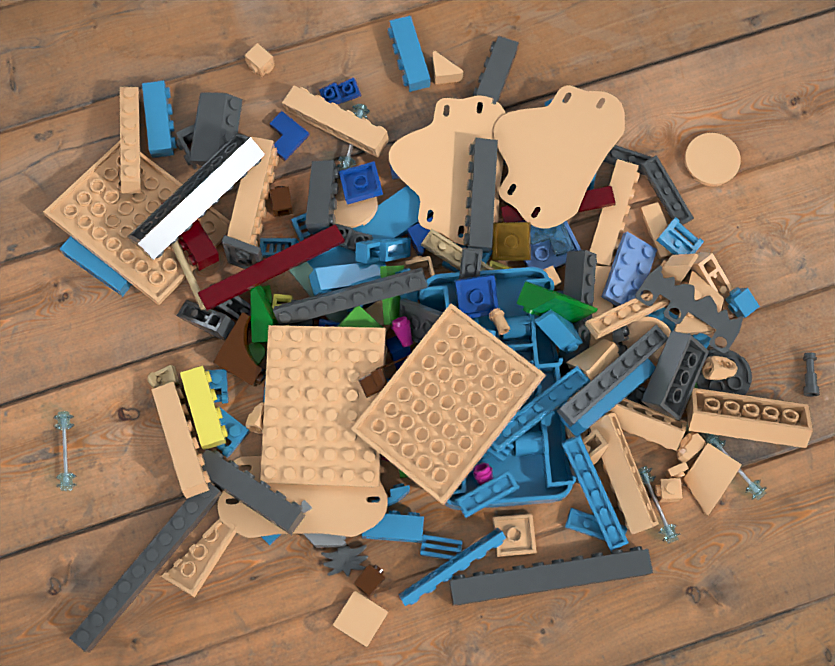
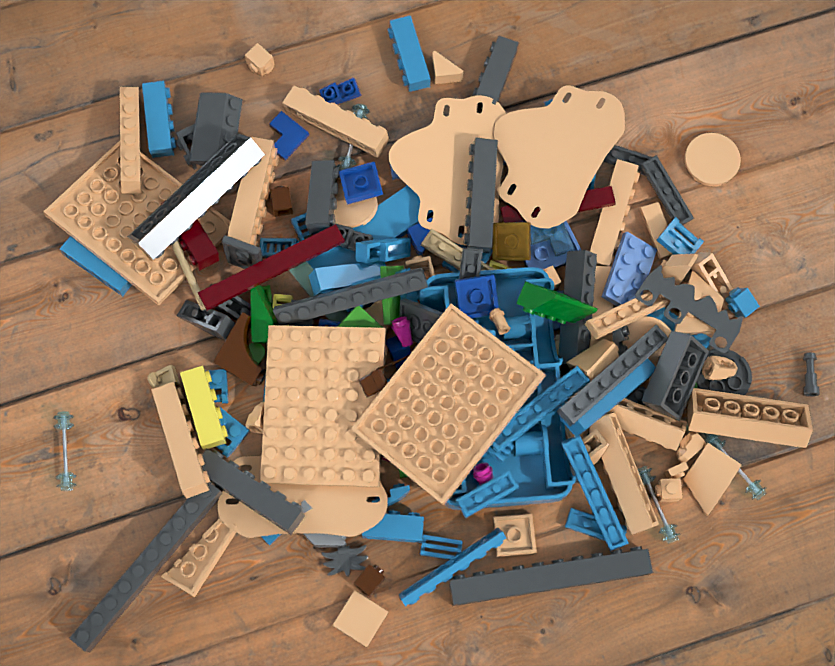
(559, 331): dark azure slope -> none

